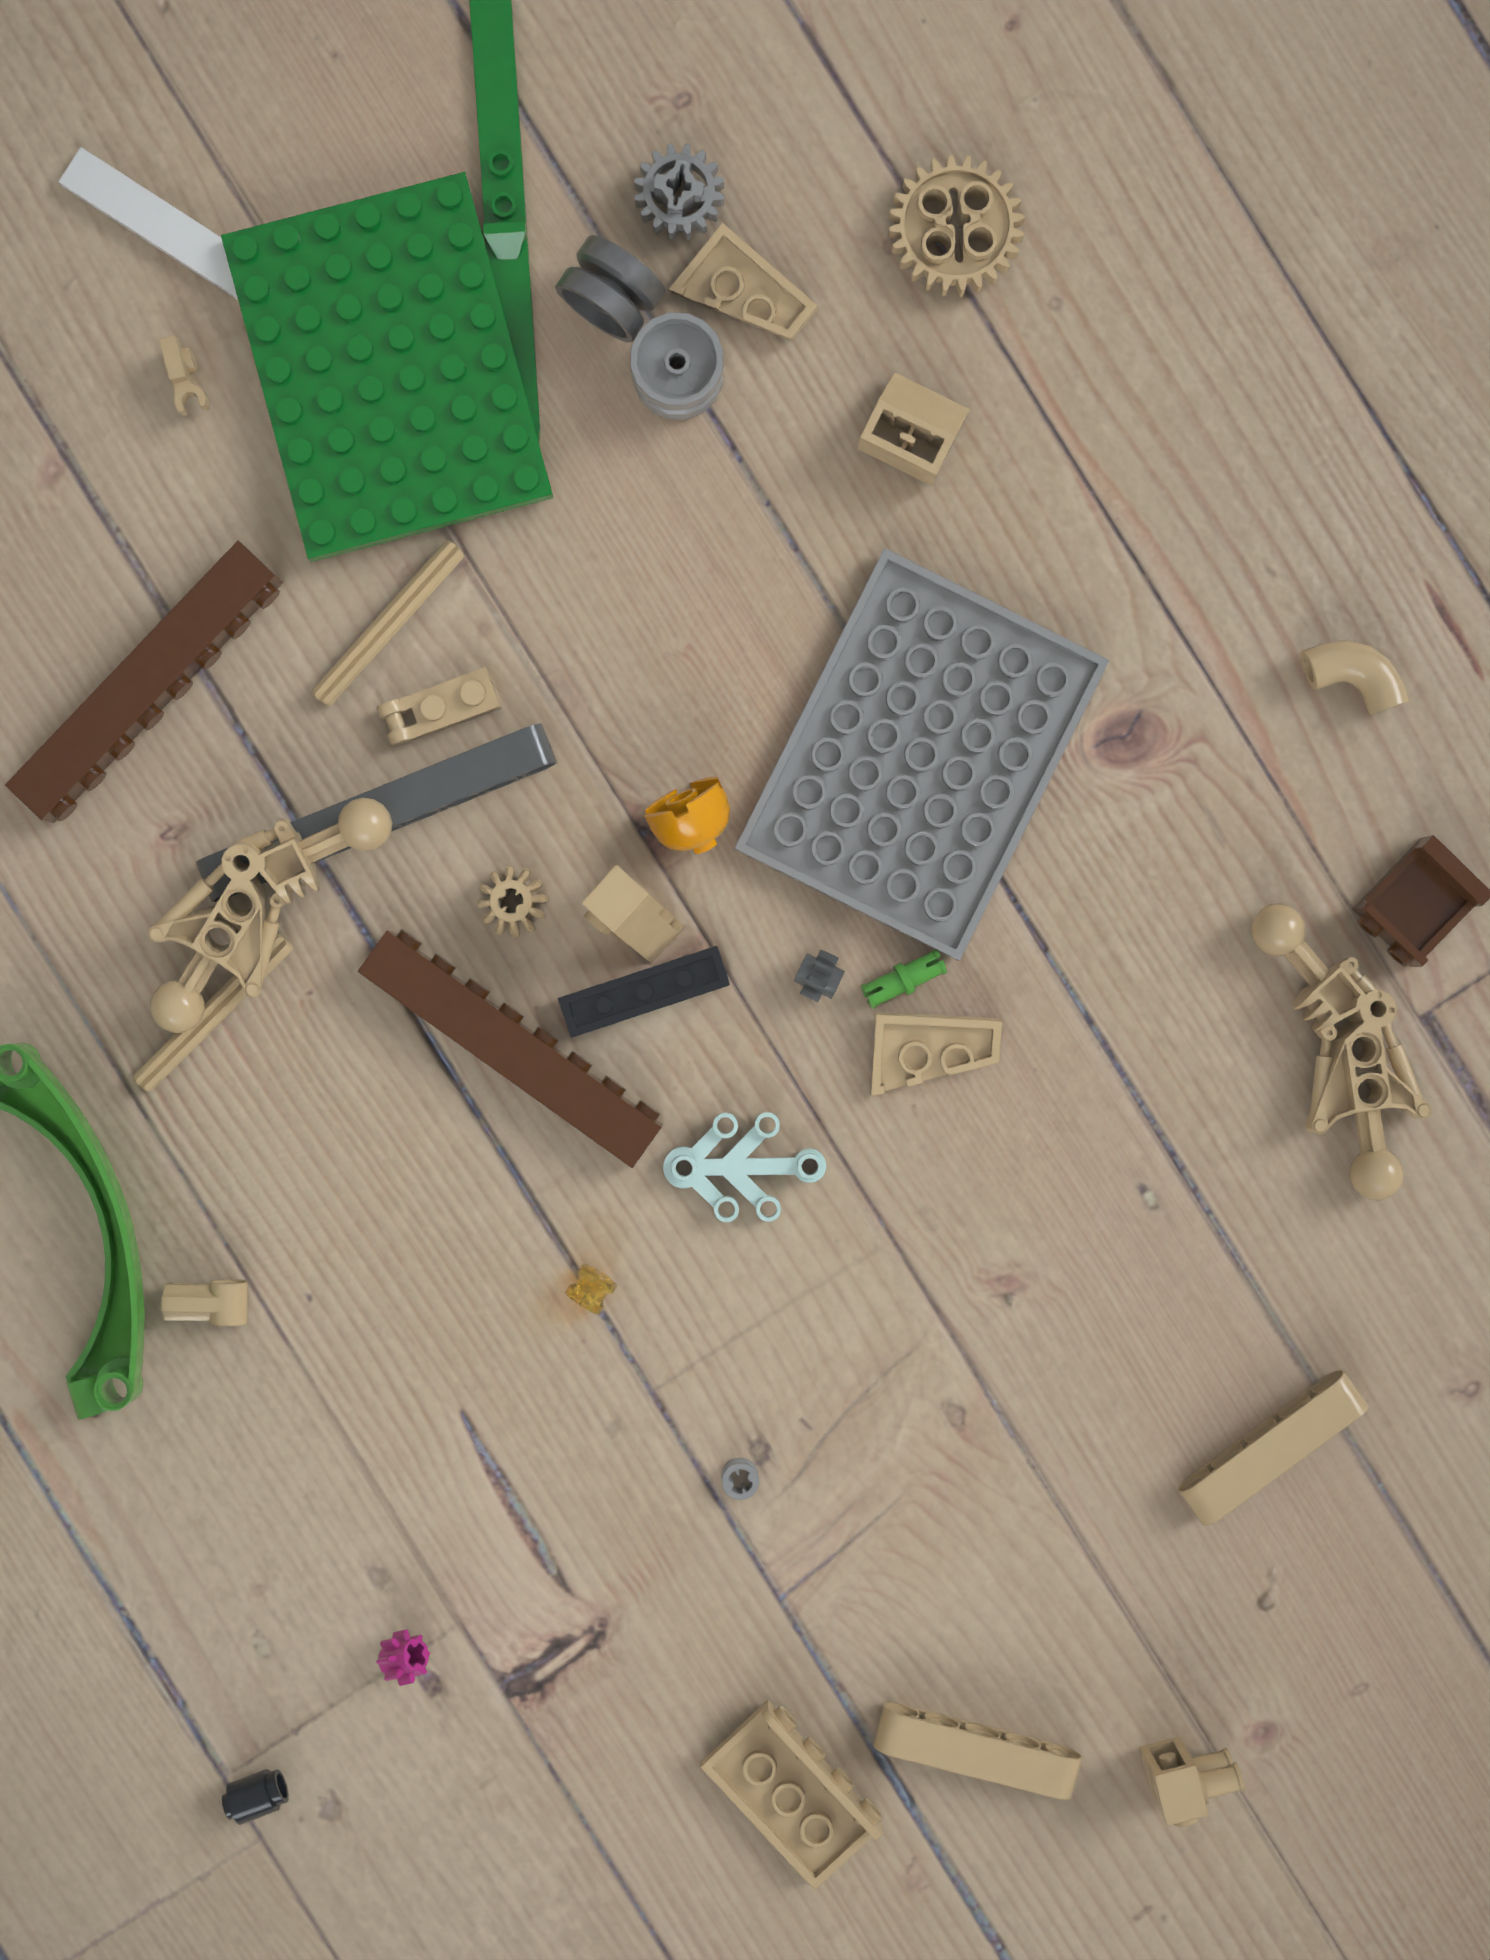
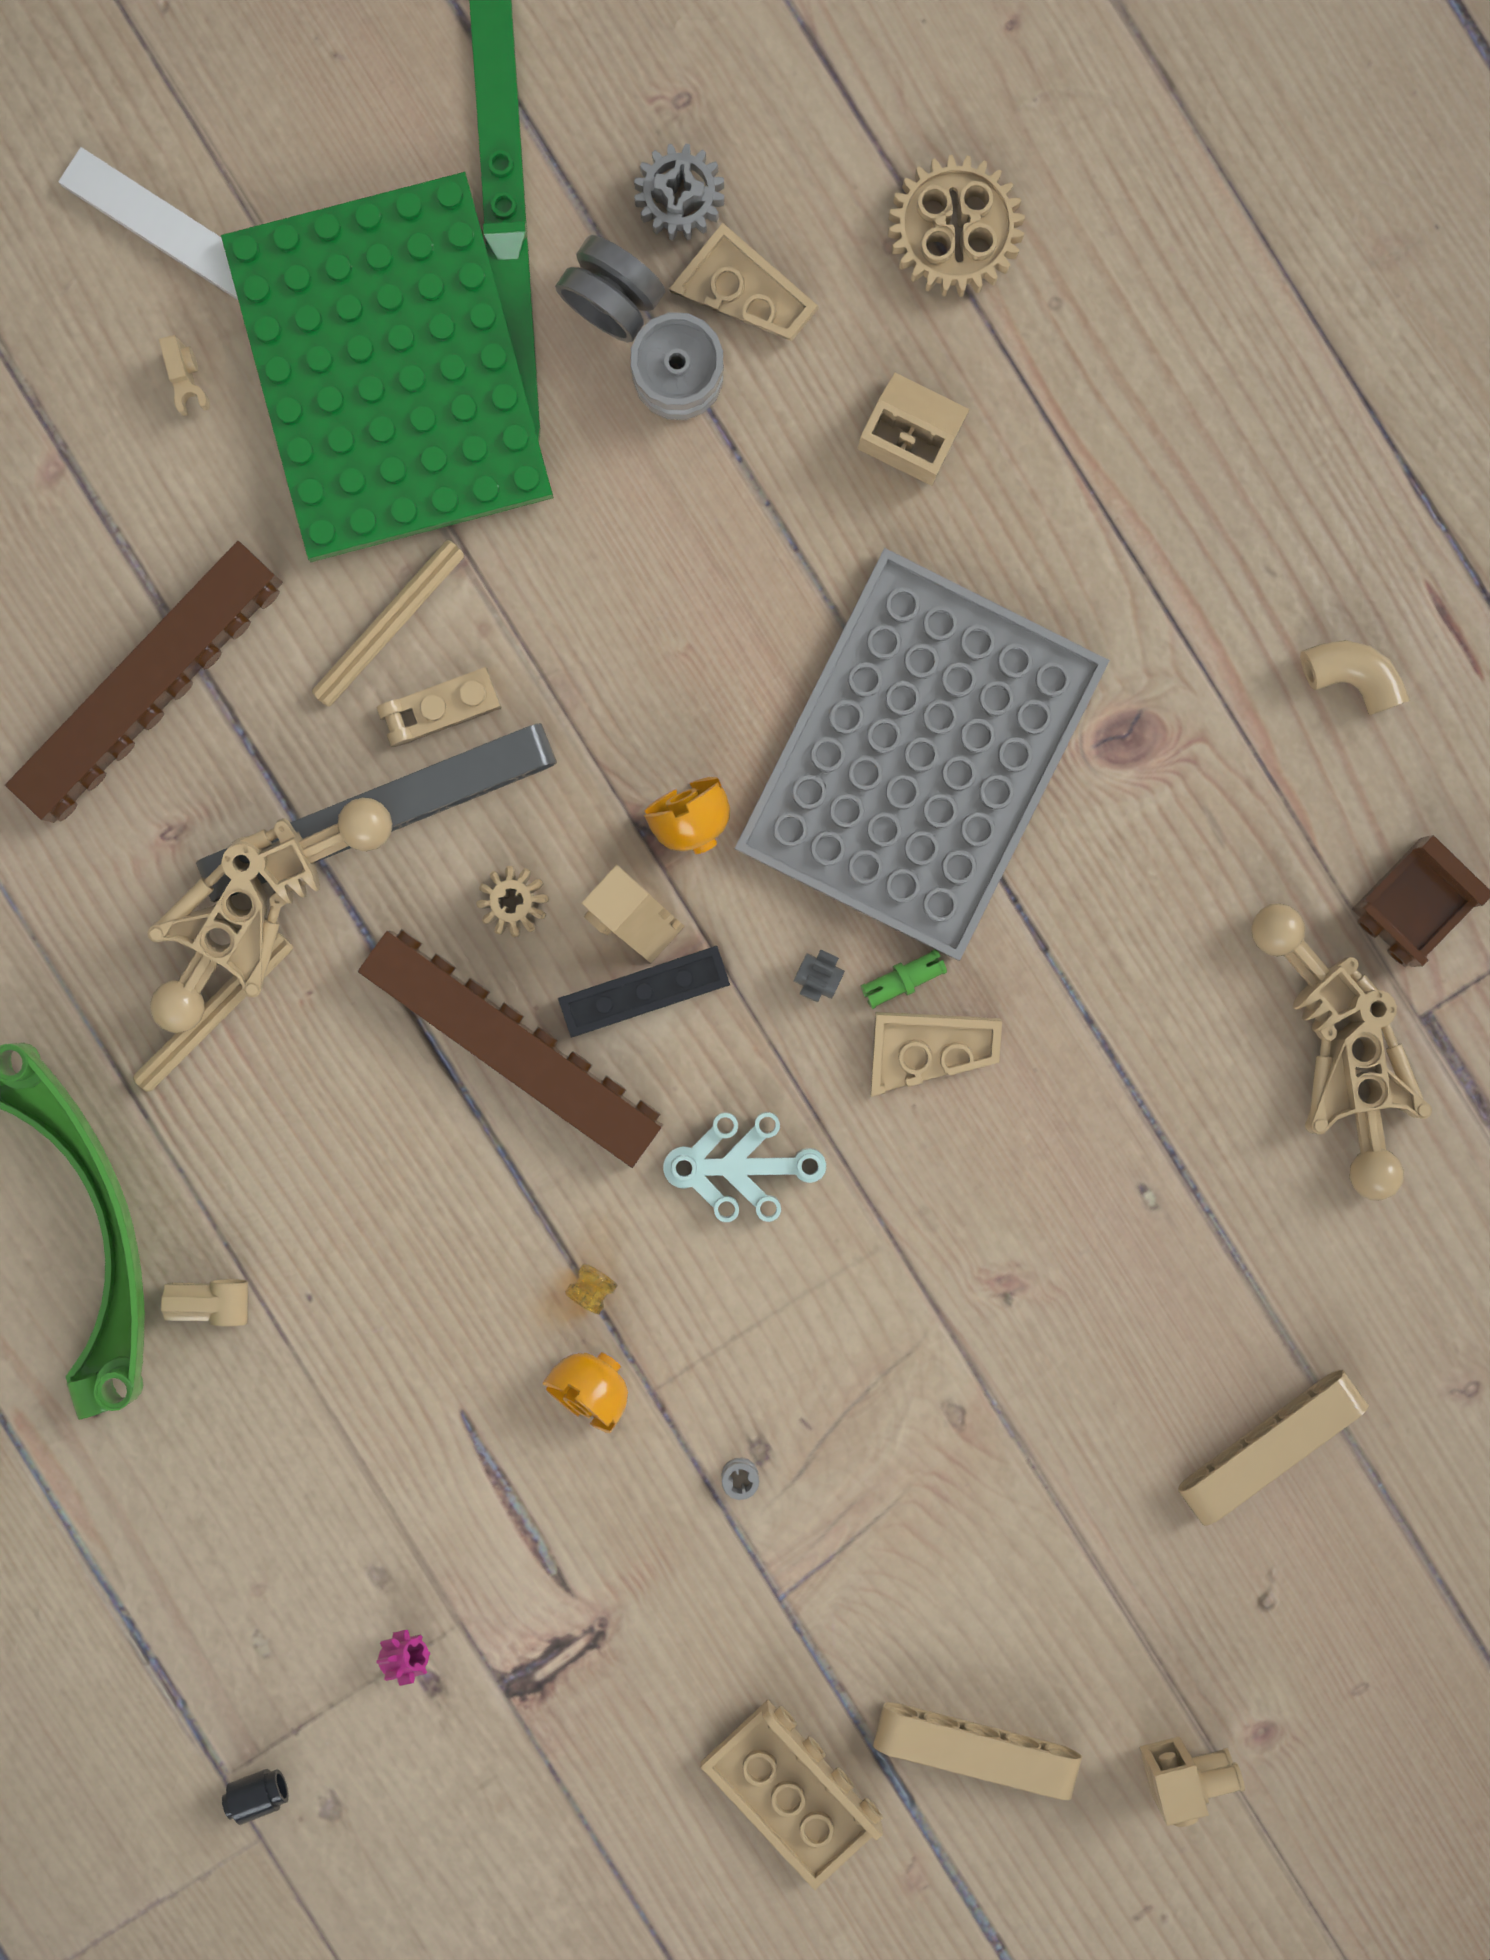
(590, 1388): none -> light orange cylinder

